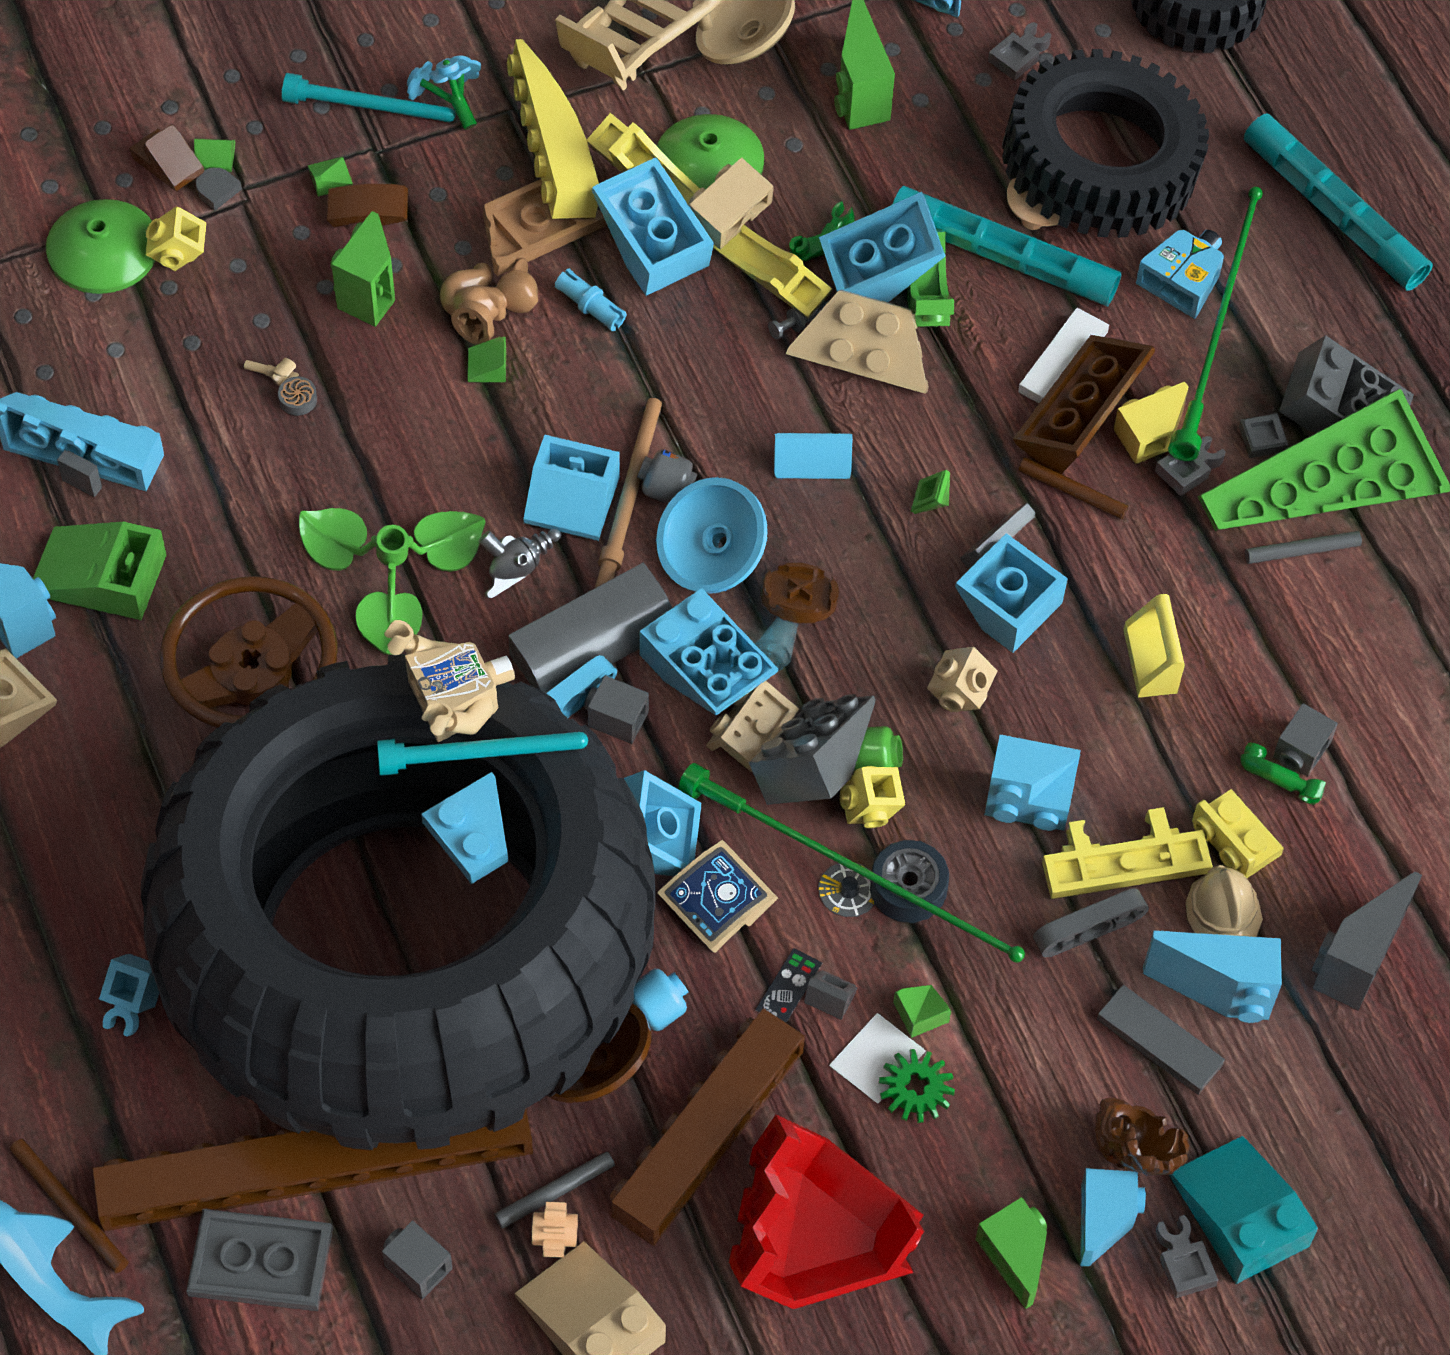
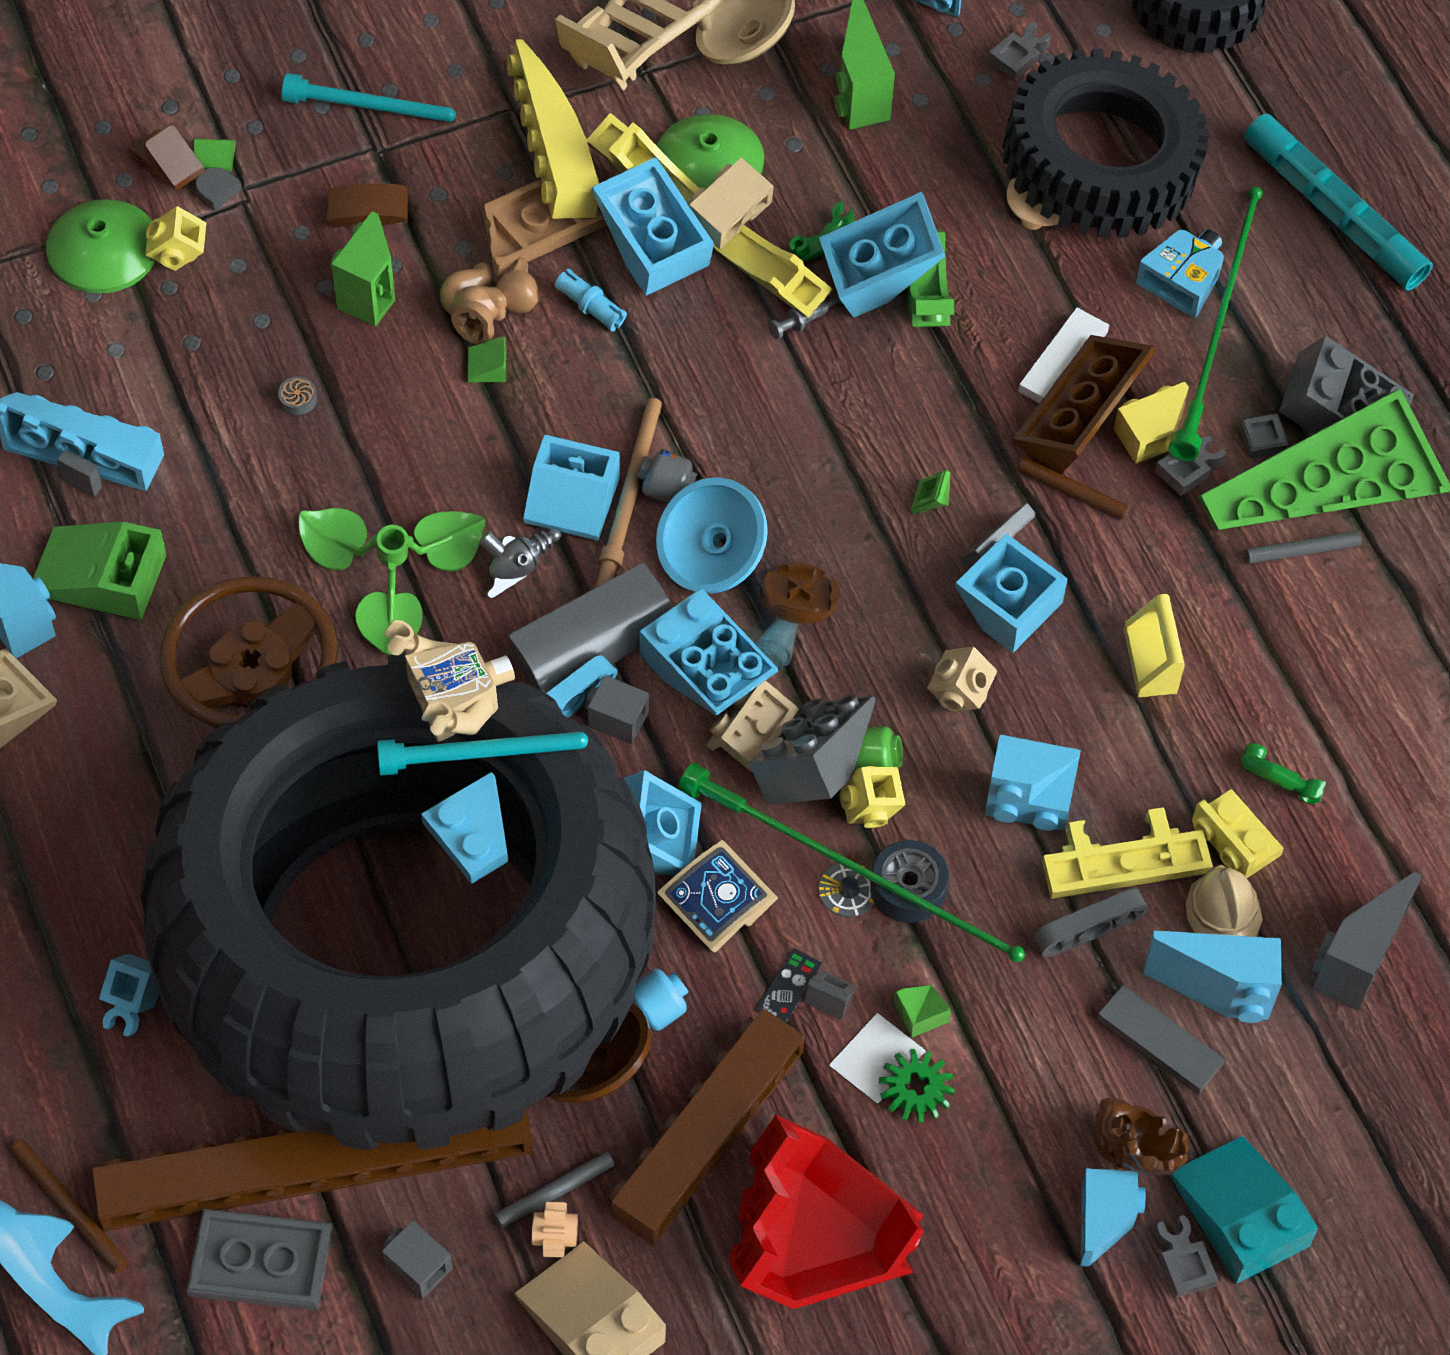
(278, 374): tan hand -> none
(329, 175): bright green slope -> none
(456, 71): plant -> none
(813, 455): medium azure slope -> none
(866, 340): tan wing -> none
(1015, 1246): bright green slope -> none
(1021, 251): teal piece -> none
(1305, 740): dark grey brick -> none

